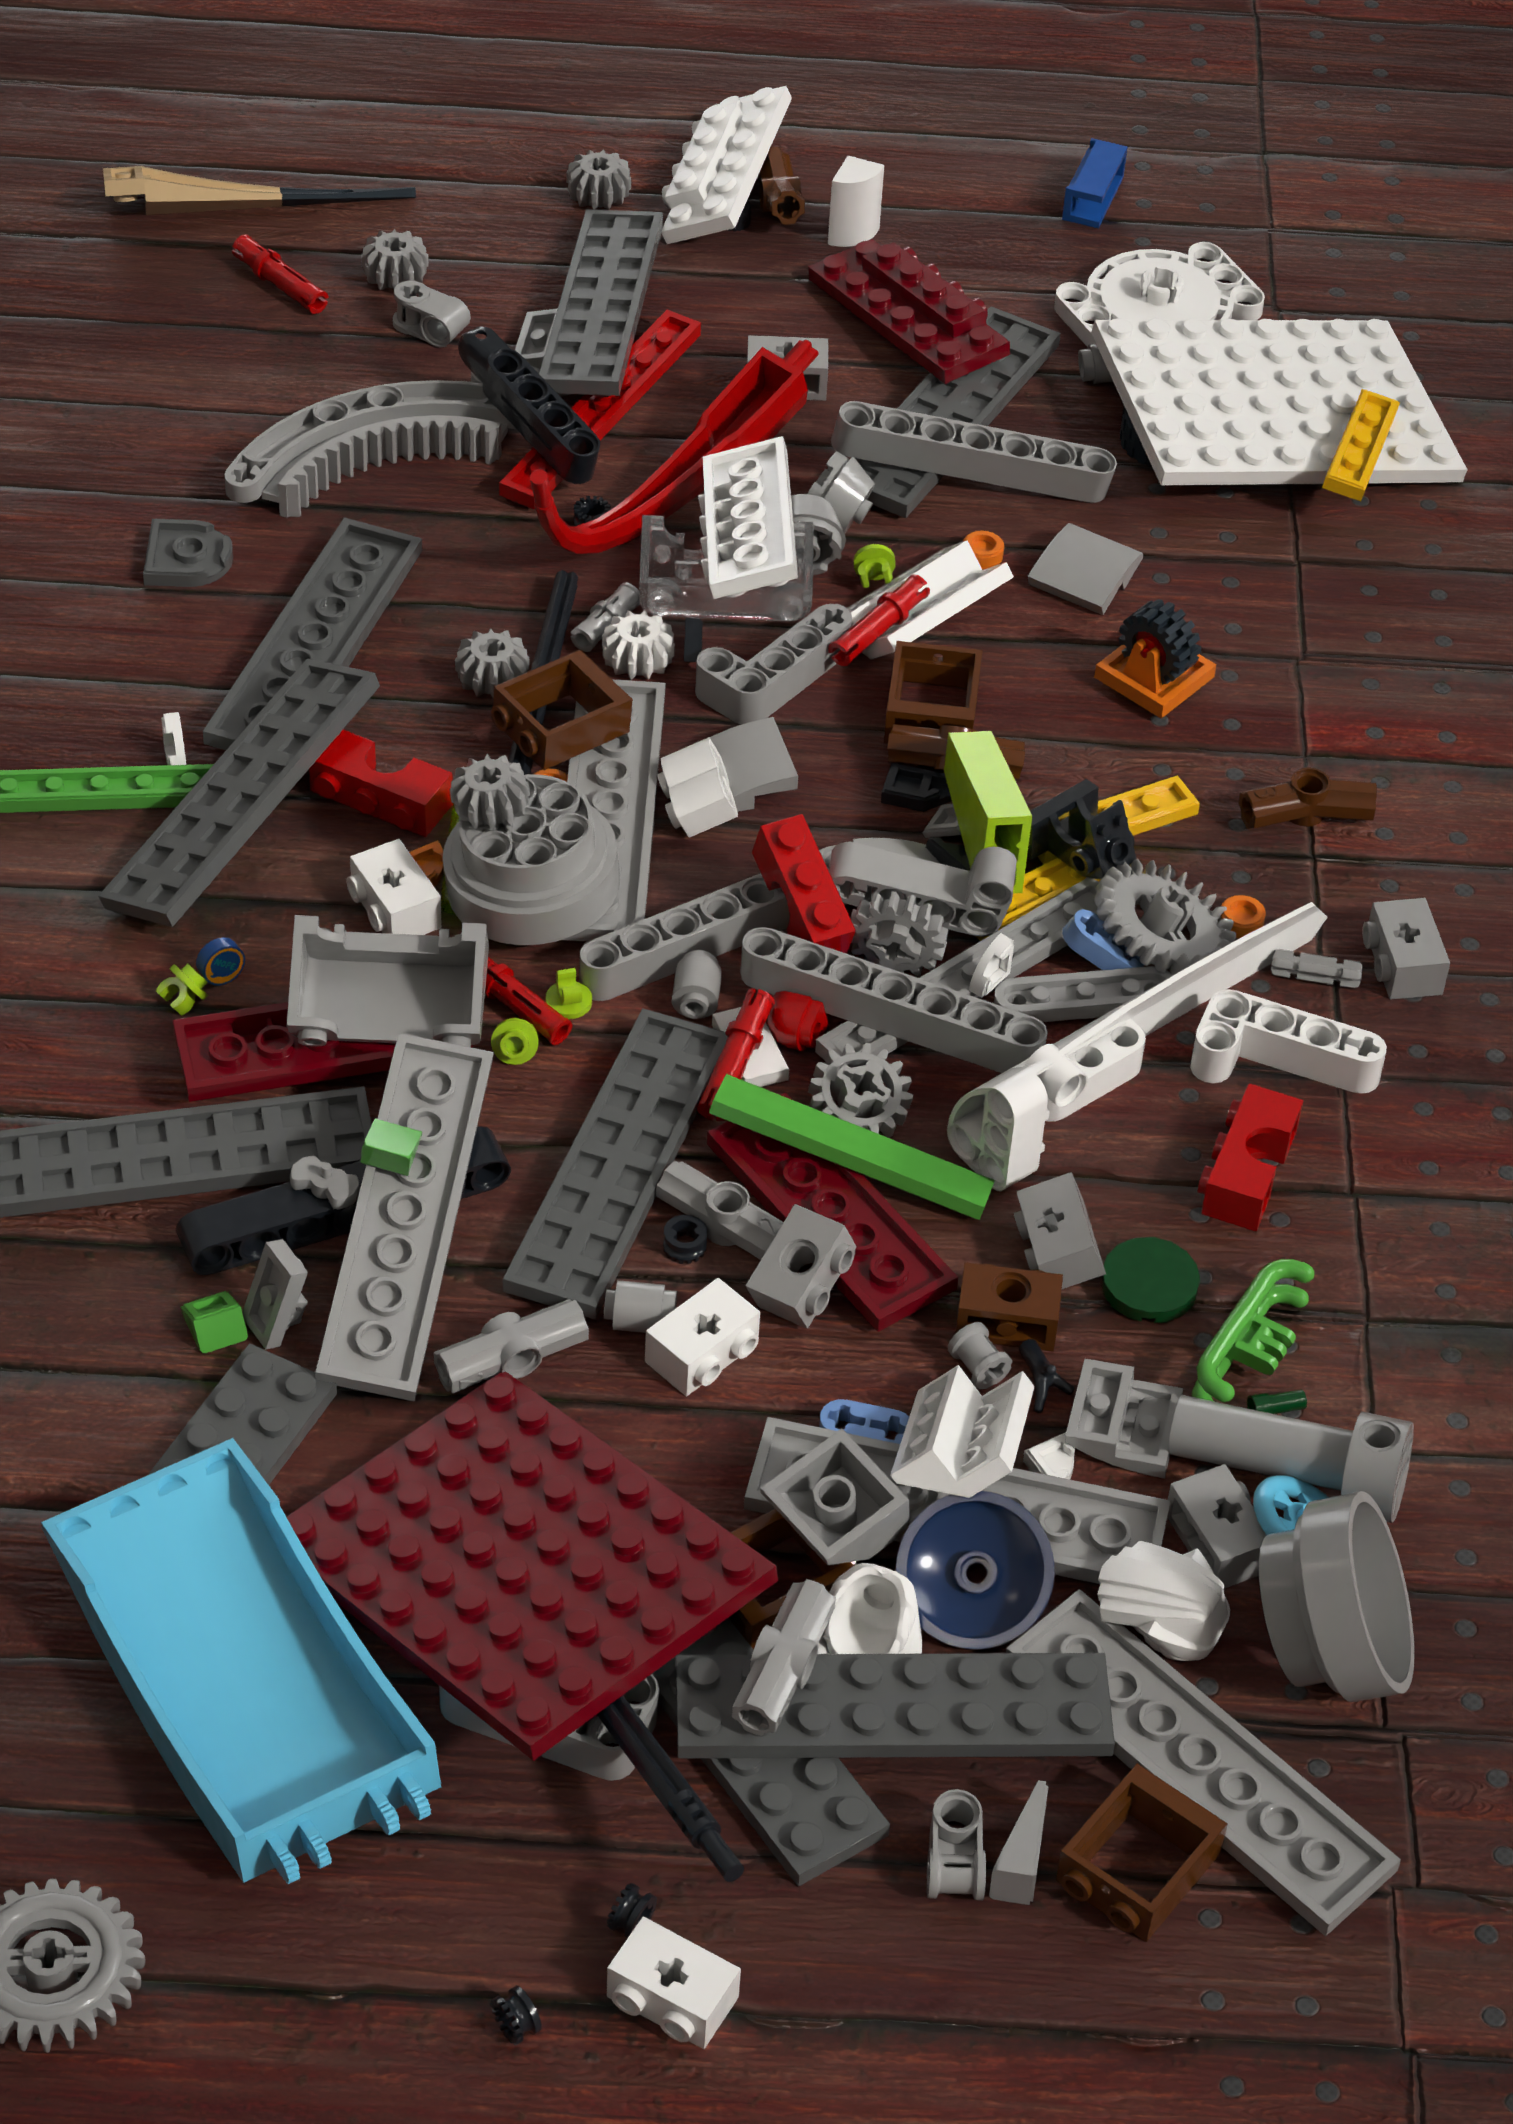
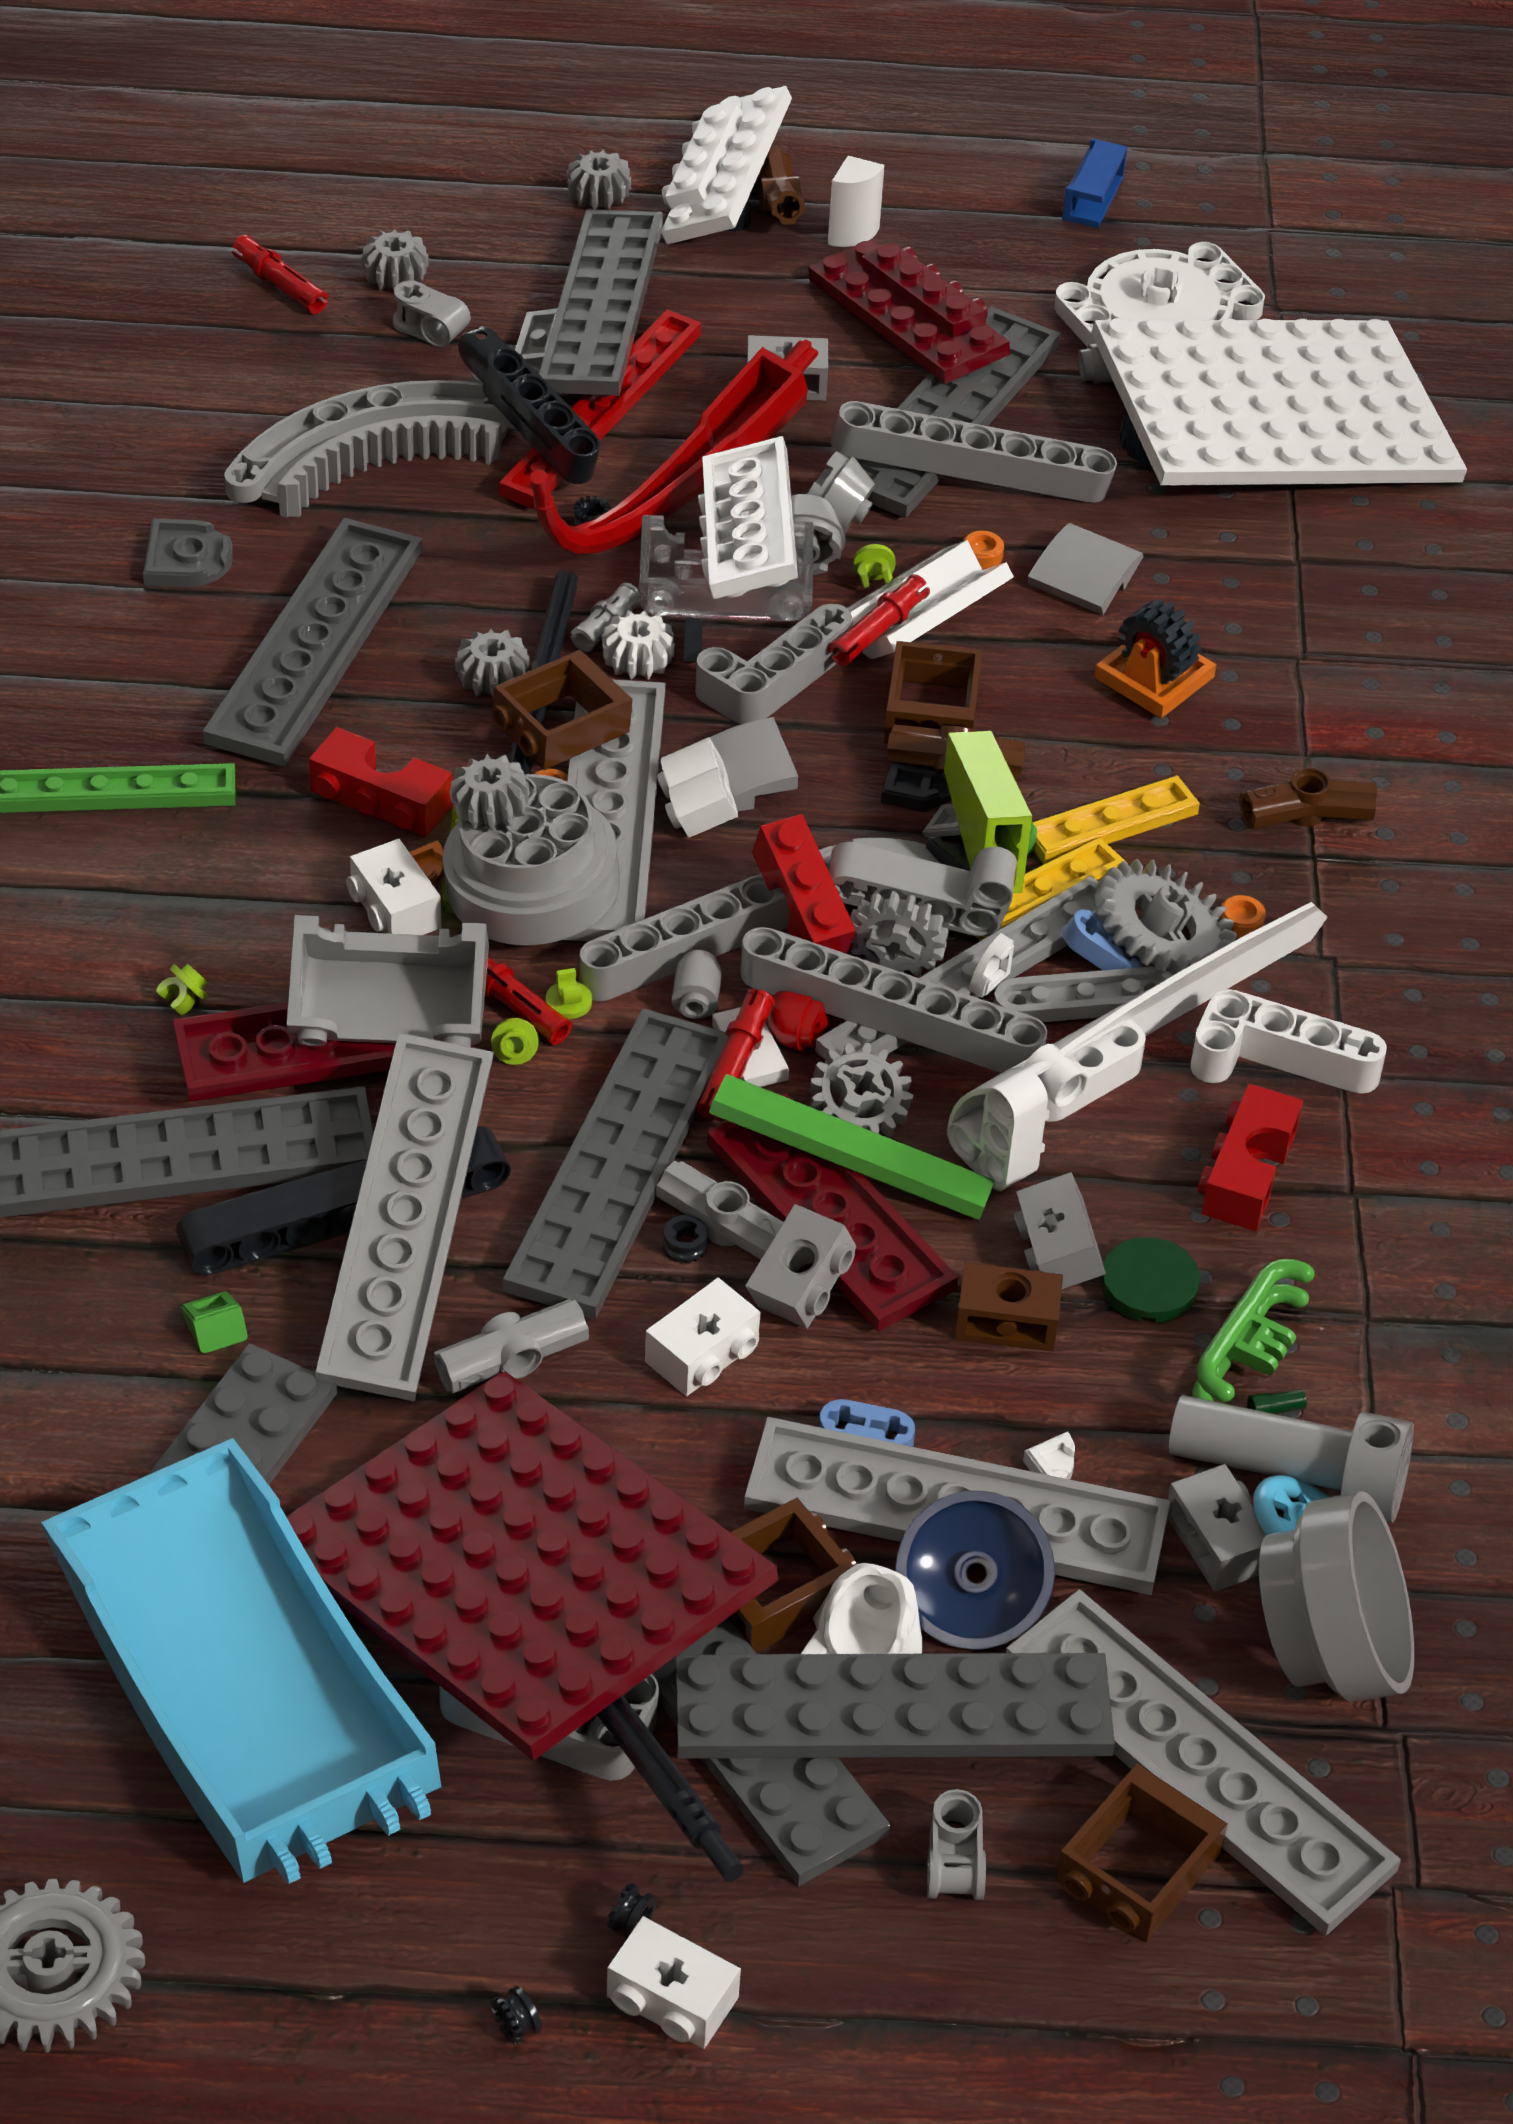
(173, 739): white tile -> none
(181, 193): tan plate -> none
(220, 961): blue tile -> none
(238, 792): dark grey plate -> none
(275, 1294): light grey hinge -> none
(325, 1182): light grey piece -> none
(390, 1146): bright green slope -> none
(638, 1305): light grey brick -> none
(783, 1657): light grey piece -> none
(840, 1501): light grey slope -> none
(960, 1438): white slope -> none
(979, 1355): light grey bush -> none
(1017, 1864): light grey slope -> none
(1043, 1373): black bar -> none
(1084, 839): black tile -> none
(1122, 1418): light grey slope -> none
(1165, 1598): white hair -> none
(1316, 968): light grey axle -> none
(1361, 445): yellow tile -> none
(1406, 948): light grey brick -> none

